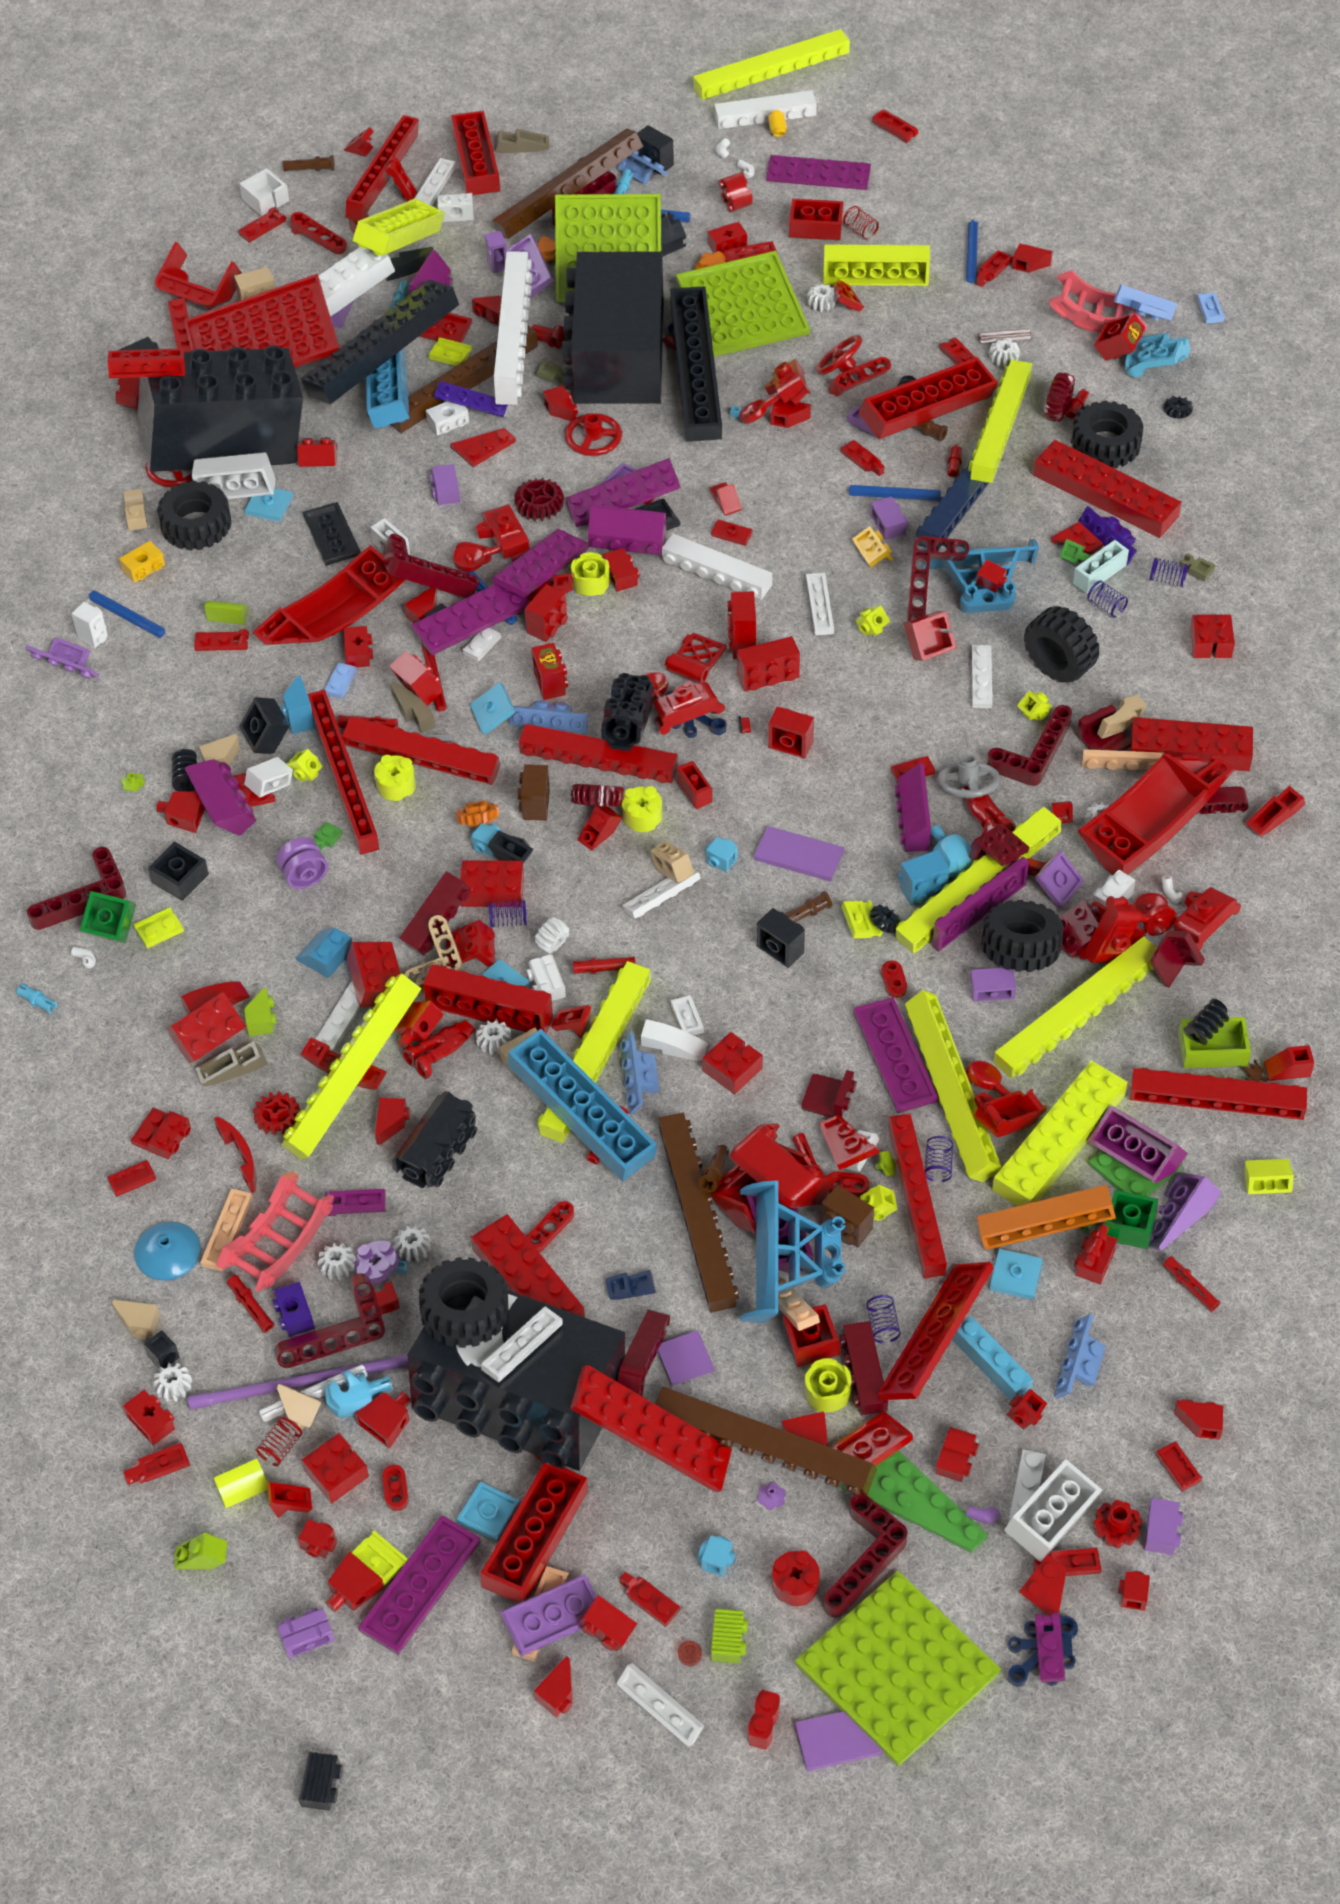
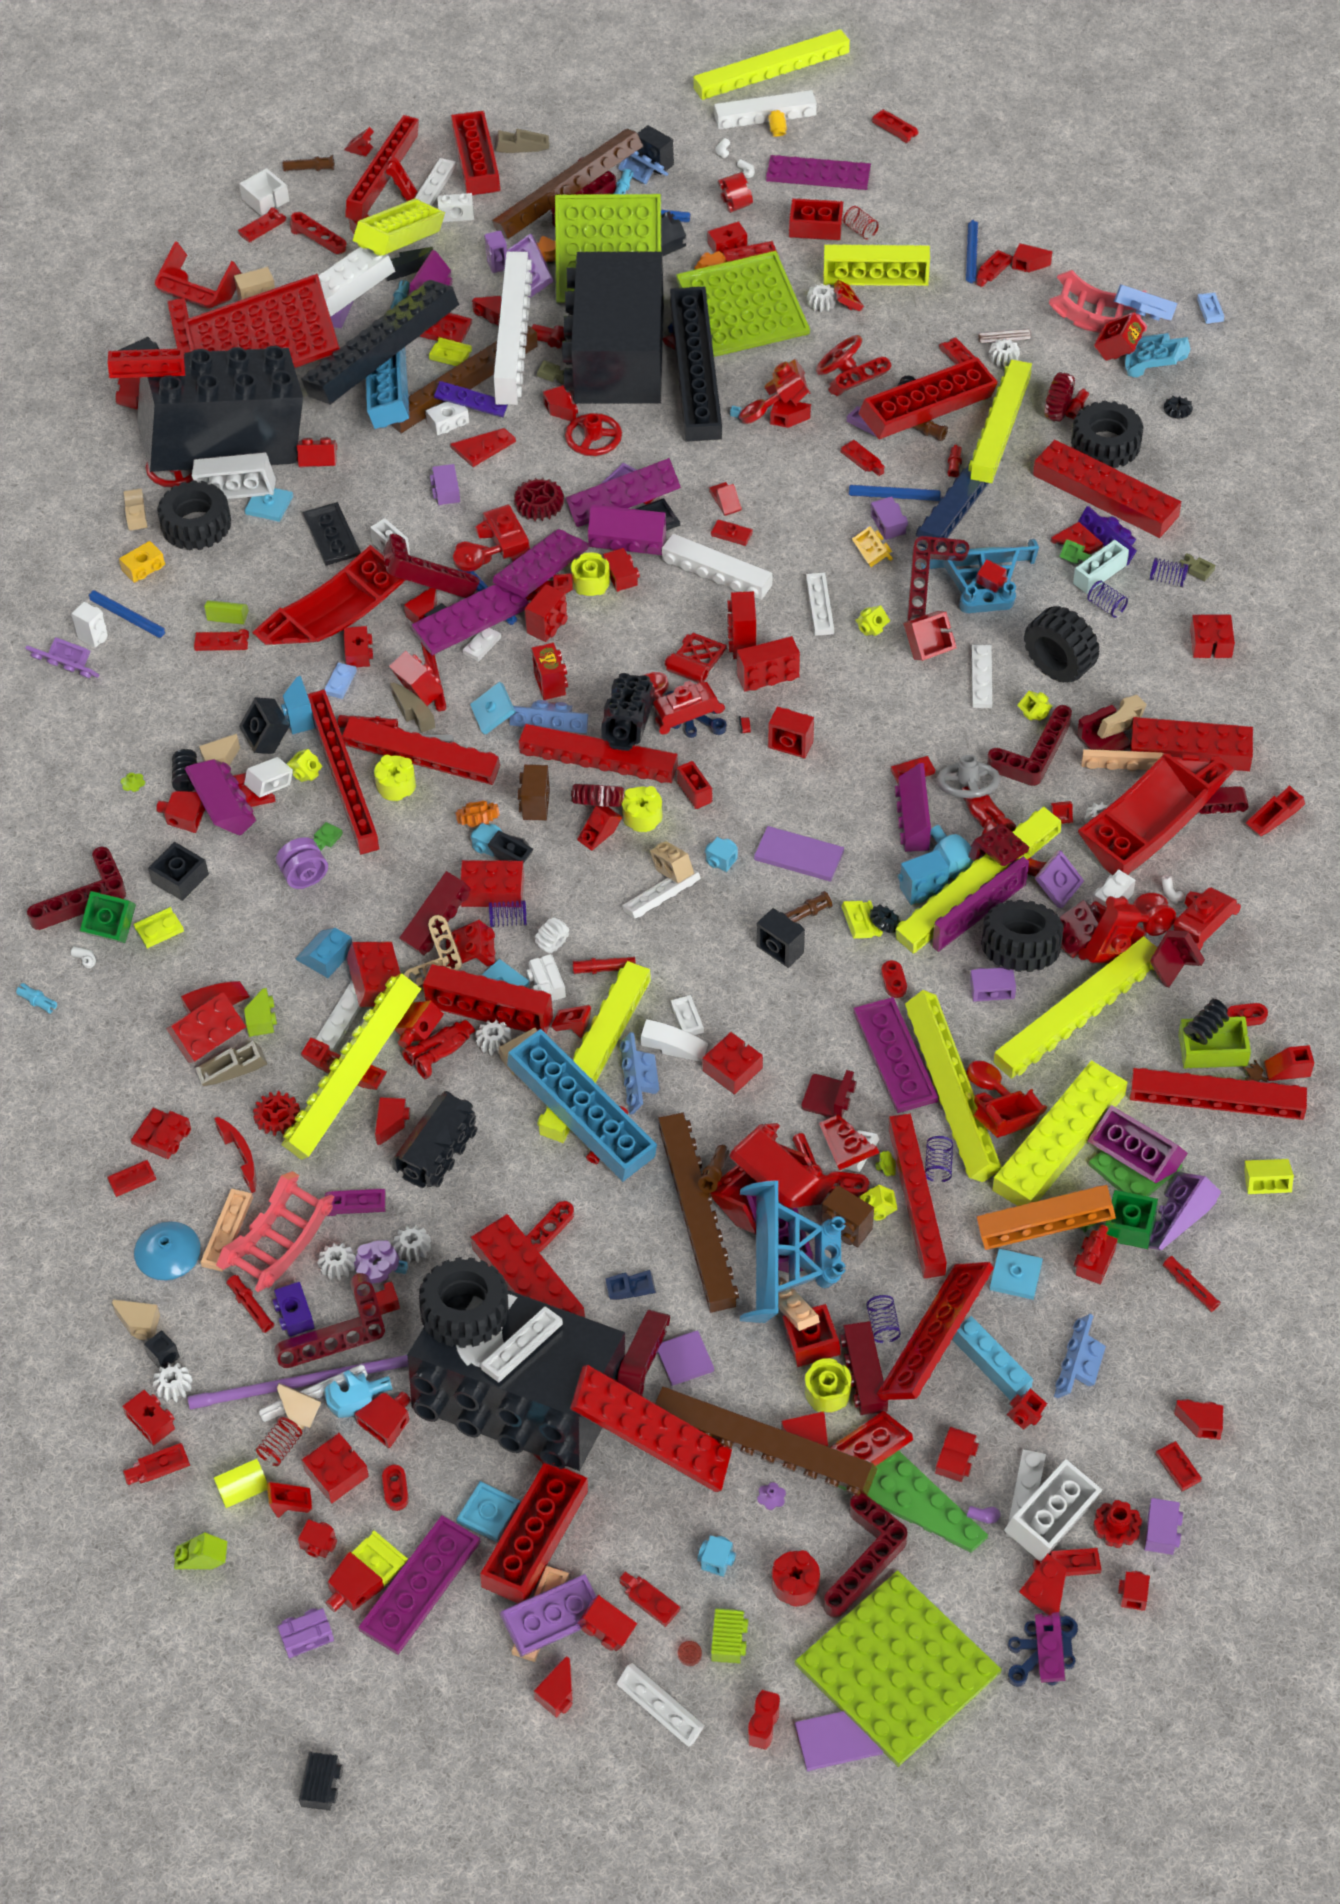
(1248, 1011): none -> red plate

